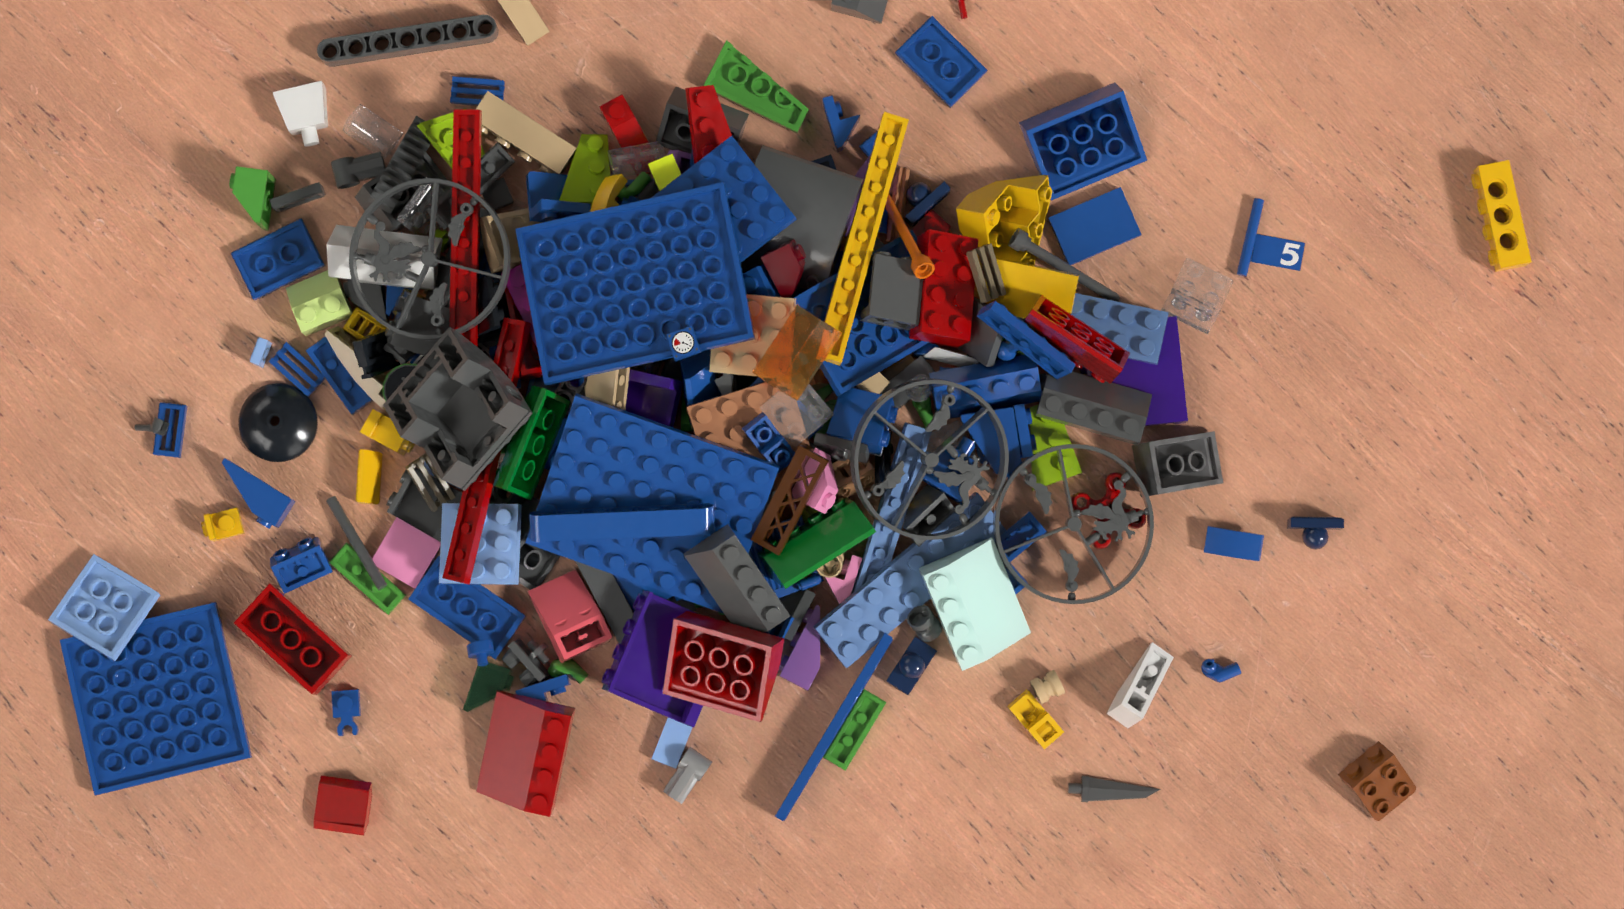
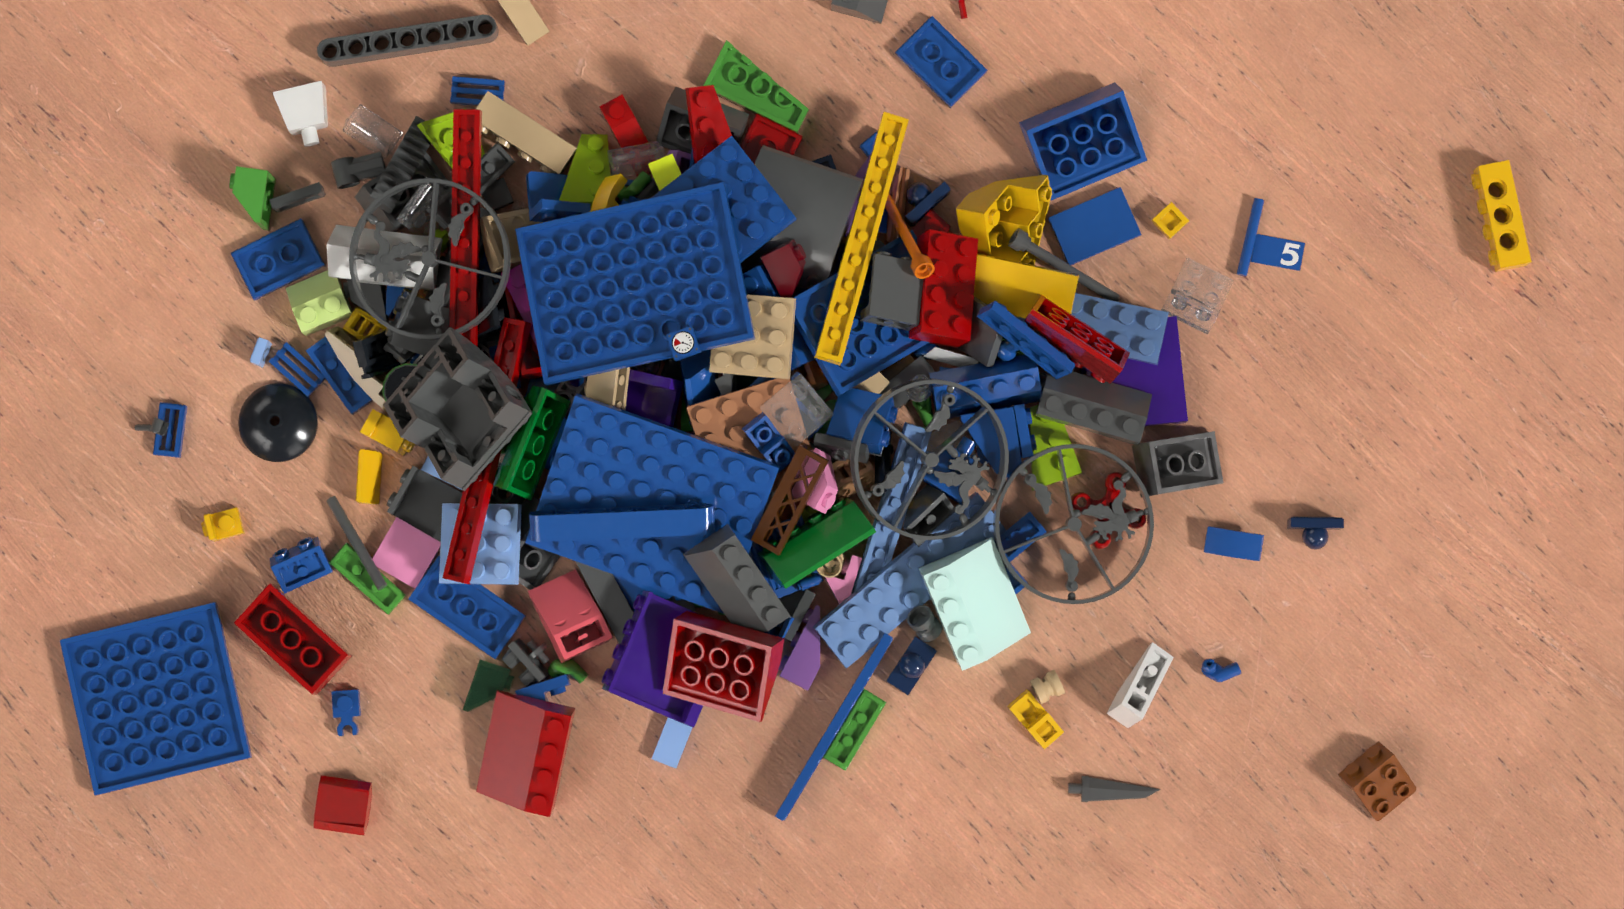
(104, 607): light blue plate -> none
(262, 499): blue slope -> none
(440, 499): dark tan tile -> none
(480, 650): blue tile -> none
(689, 771): light grey piece -> none
(770, 134): none -> red tile
(796, 352): clear orange slope -> none
(840, 129): blue slope -> none
(989, 271): dark tan tile -> none
(1170, 220): none -> yellow plate

